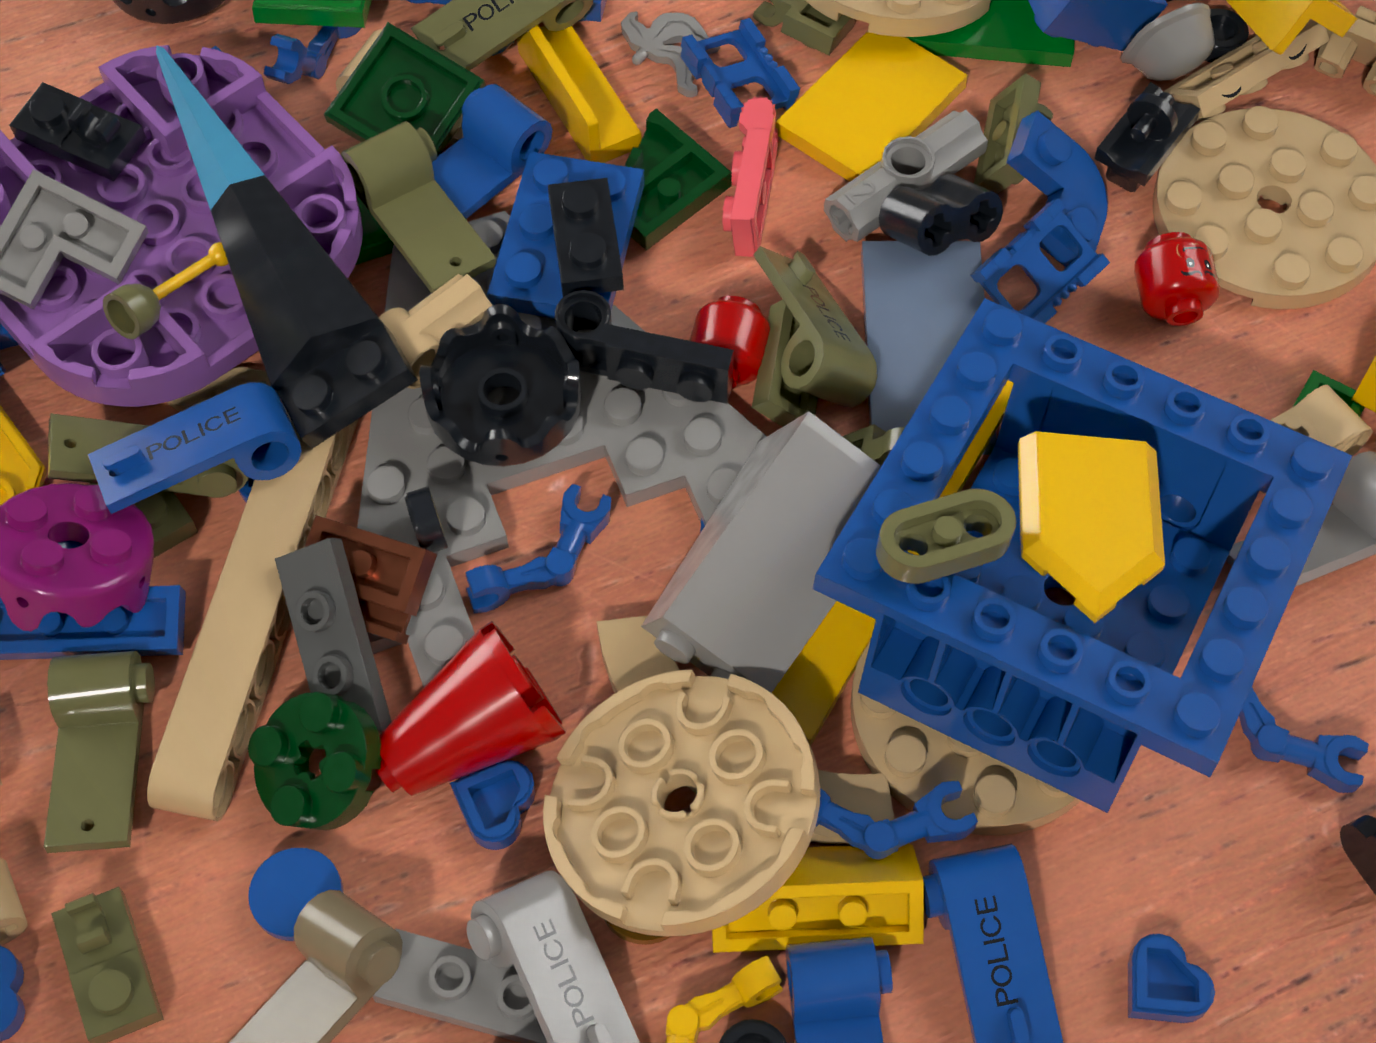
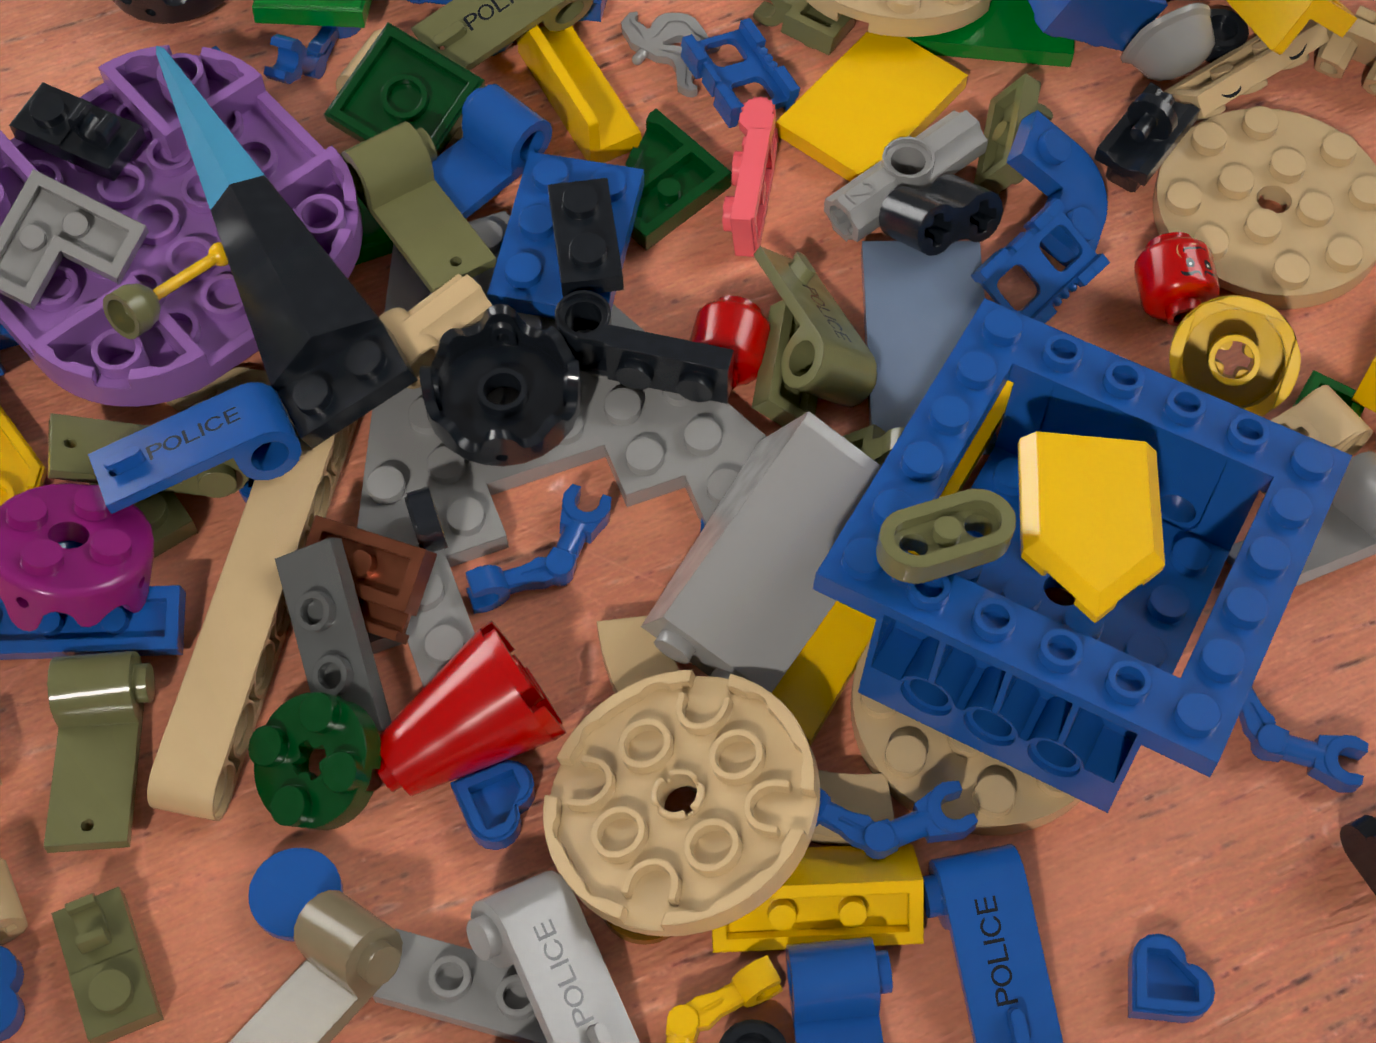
(1265, 340): none -> yellow brick

